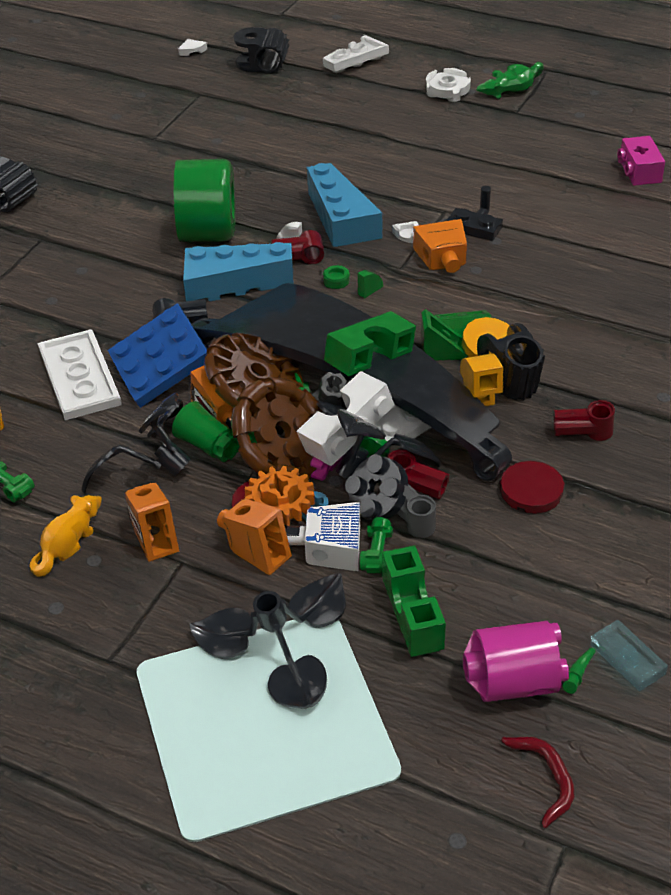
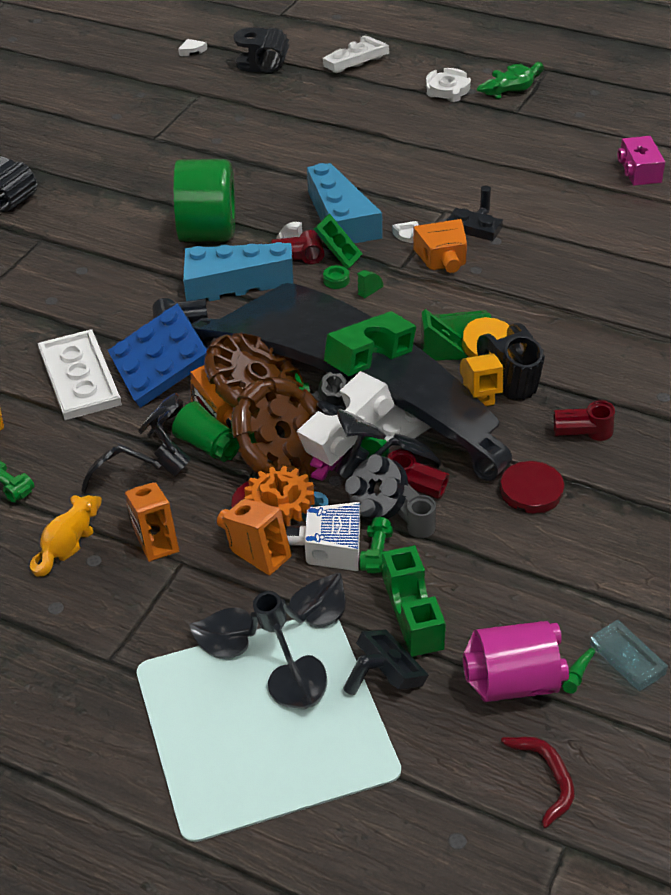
(338, 241): none -> green slope
(390, 657): none -> black plate

